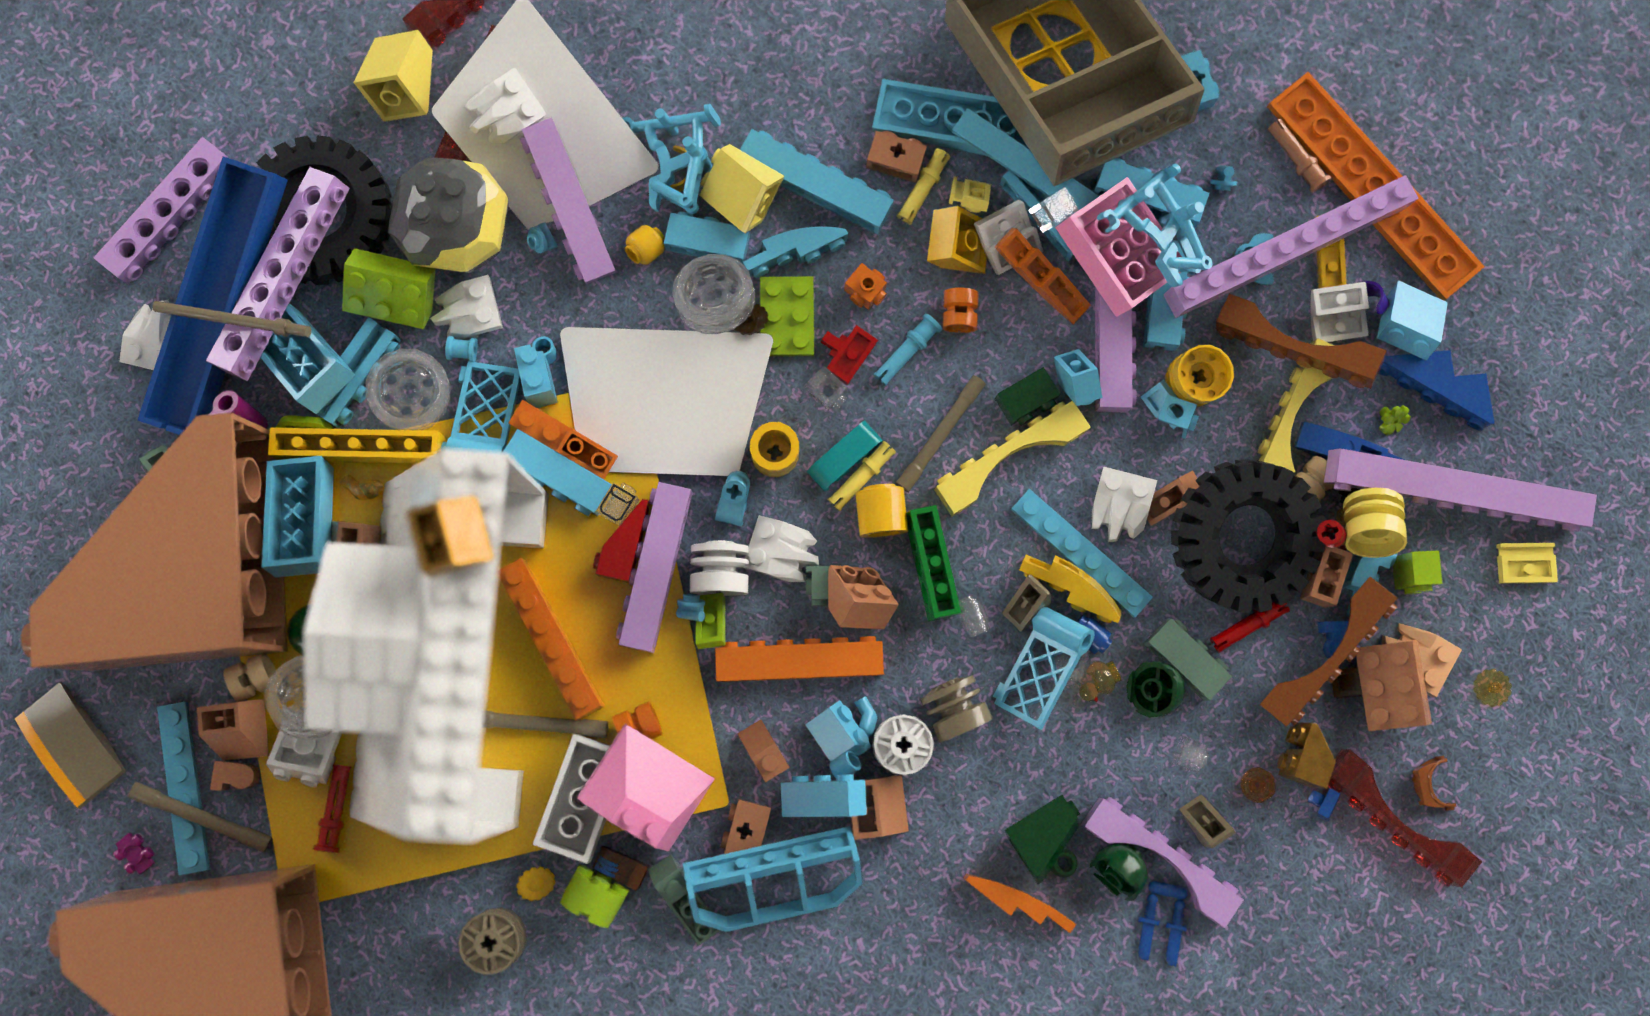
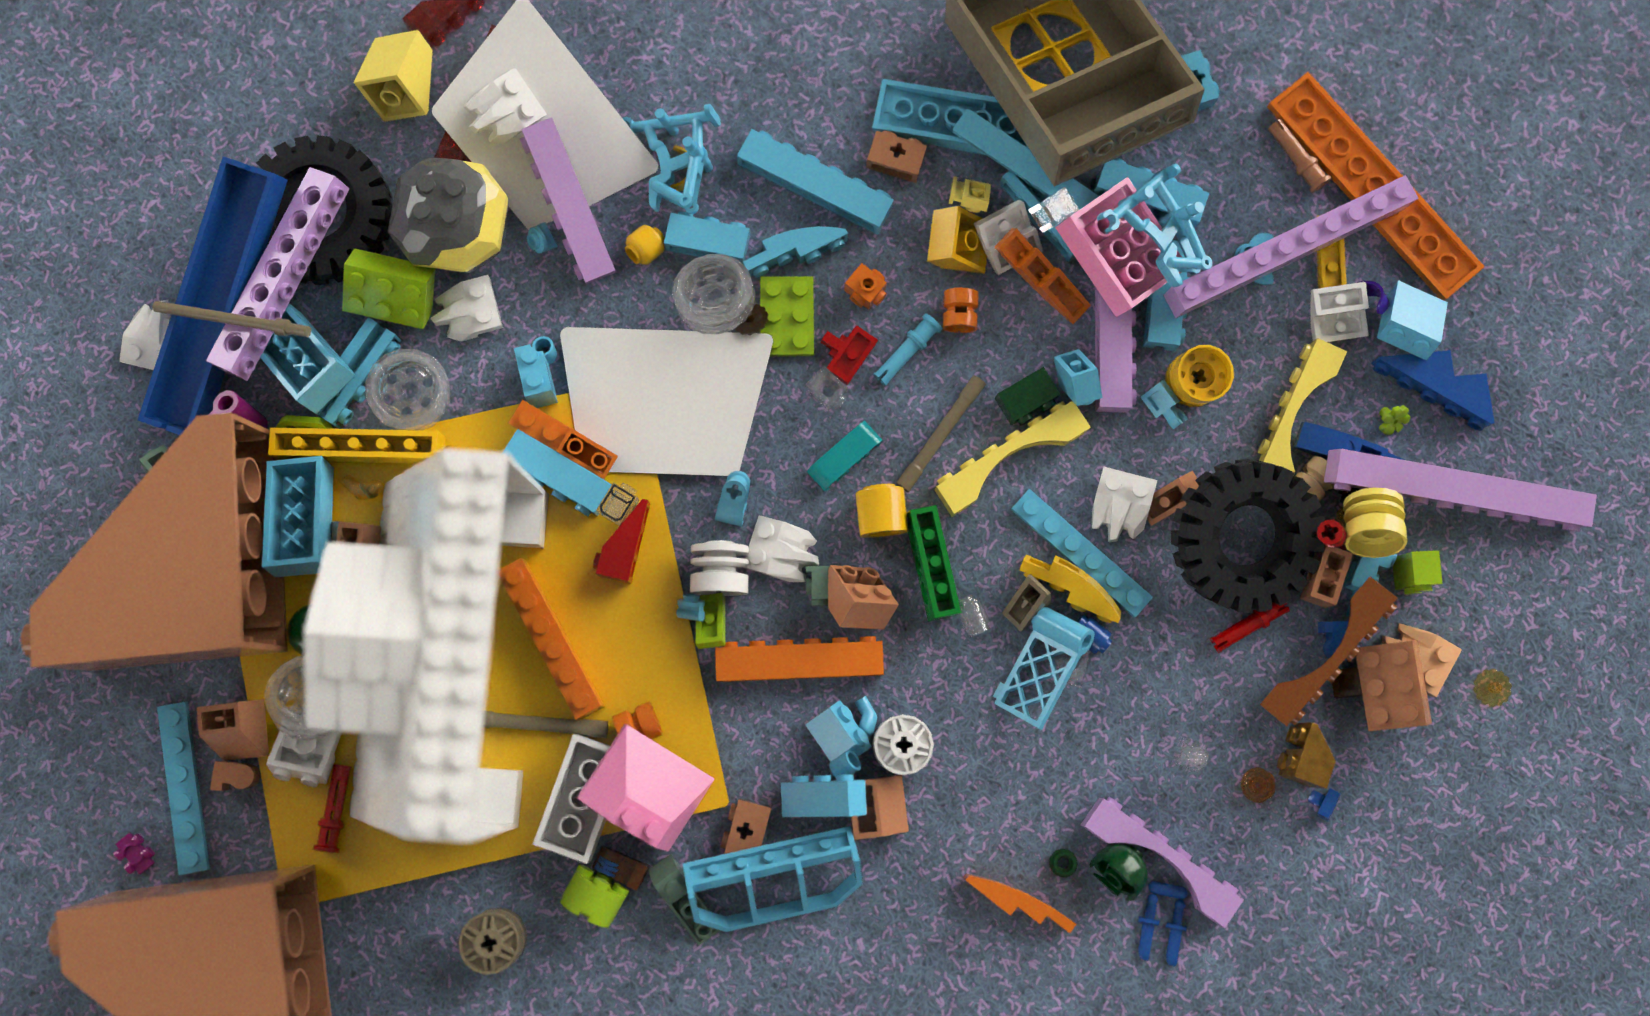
(70, 745): dark tan slope -> none
(151, 213): lavender brick -> none
(155, 798): dark tan piece -> none
(246, 678): tan wheel -> none
(449, 536): slope -> none
(461, 348): medium azure bush -> none
(473, 441): medium azure piece -> none
(535, 883): yellow piece -> none
(655, 567): lavender brick -> none
(740, 187): light yellow slope -> none
(763, 750): nougat slope -> none
(765, 439): yellow piece -> none
(862, 475): light yellow pin -> none
(929, 176): light yellow pin -> none
(956, 708): dark tan wheel -> none
(1044, 835): dark green slope -> none
(1104, 677): clear yellow animal -> none
(1155, 689): dark green cylinder -> none
(1186, 421): medium azure bracket -> none
(1189, 658): sand green brick -> none
(1206, 822): dark tan slope -> none
(1224, 178): medium azure plate -> none
(1353, 361): dark orange arch -> none
(1423, 784): dark orange helmet -> none
(1449, 859): clear red arch -> none
(1526, 563): light yellow plate -> none

